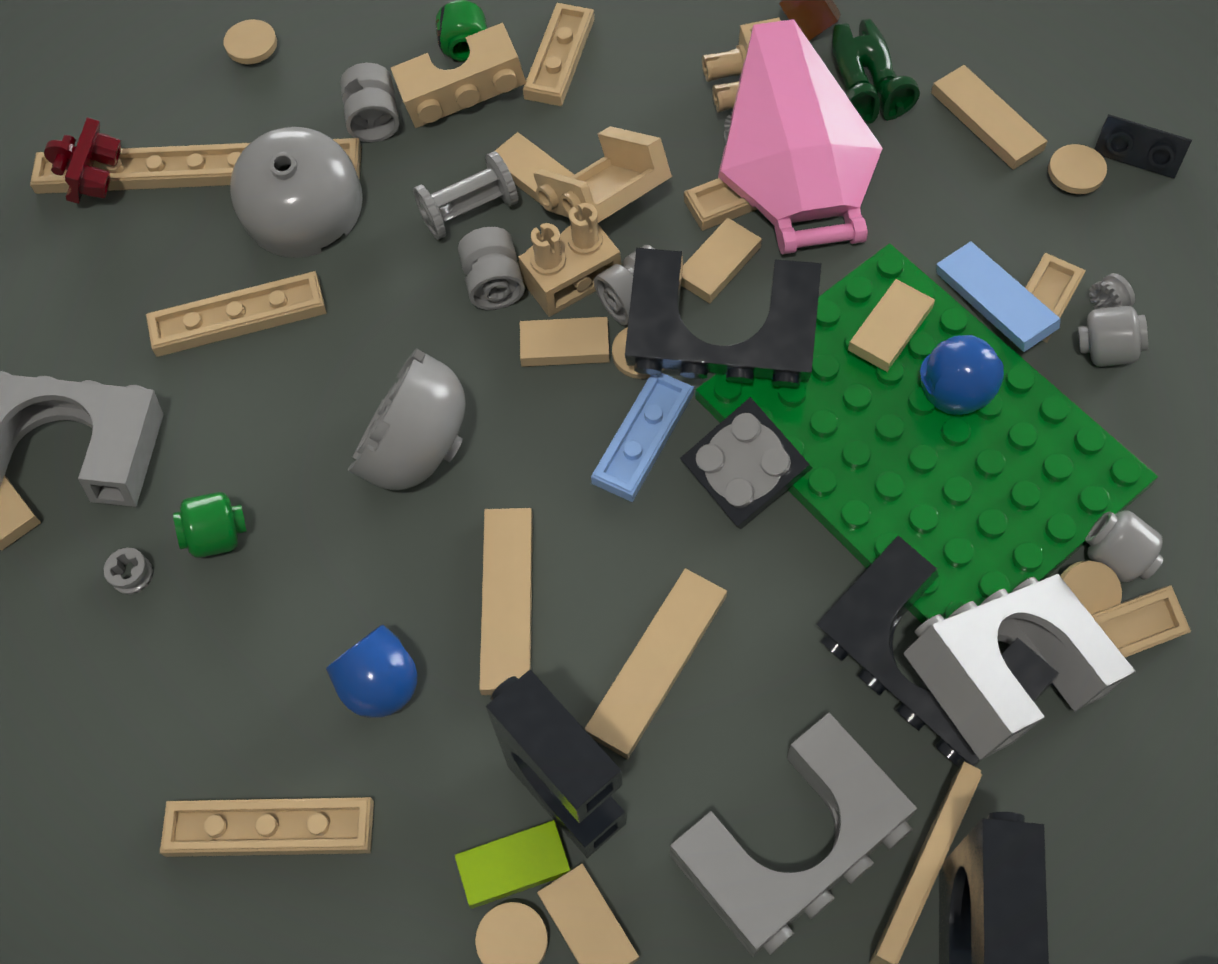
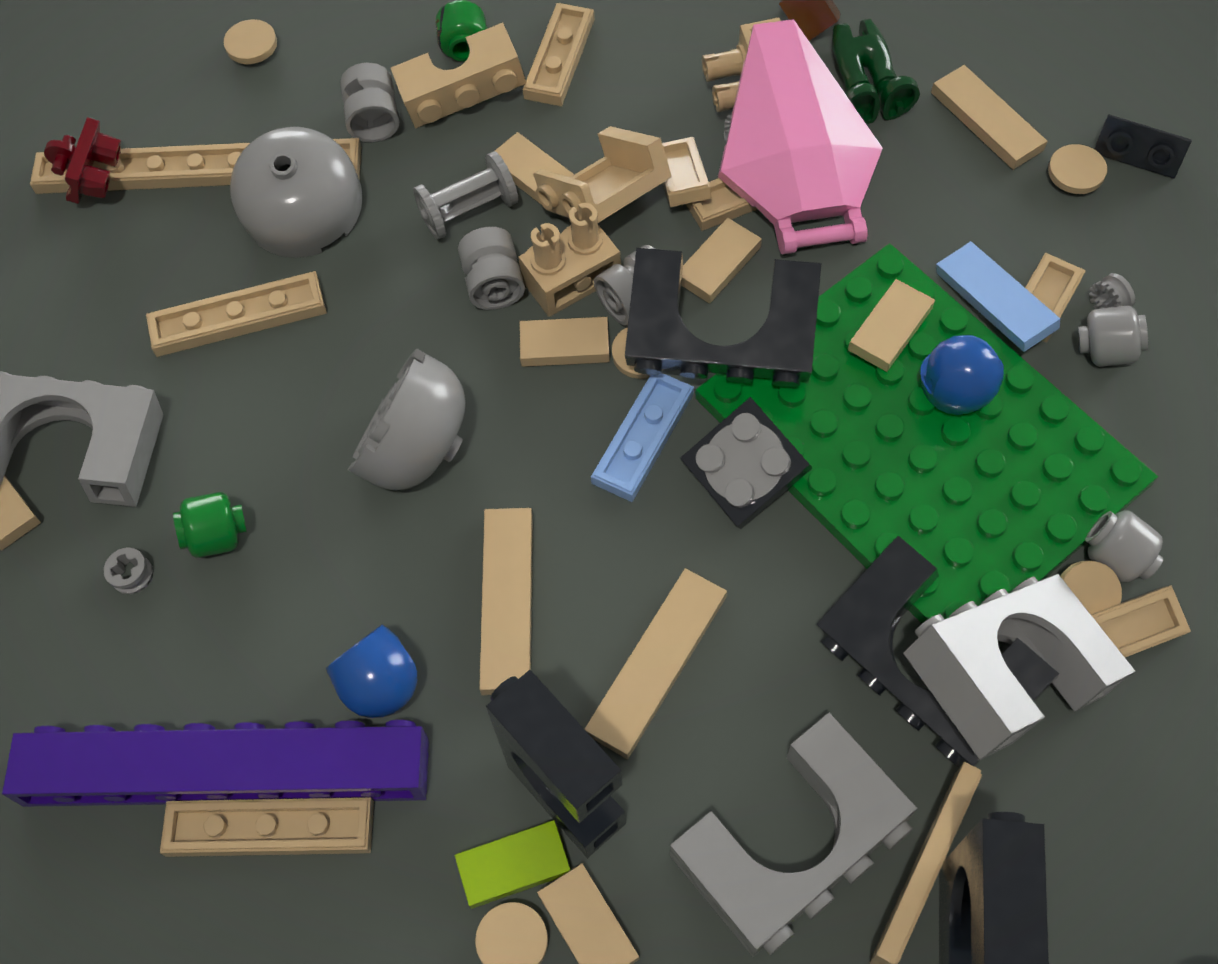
(214, 764): none -> dark purple brick
(687, 171): none -> tan tile

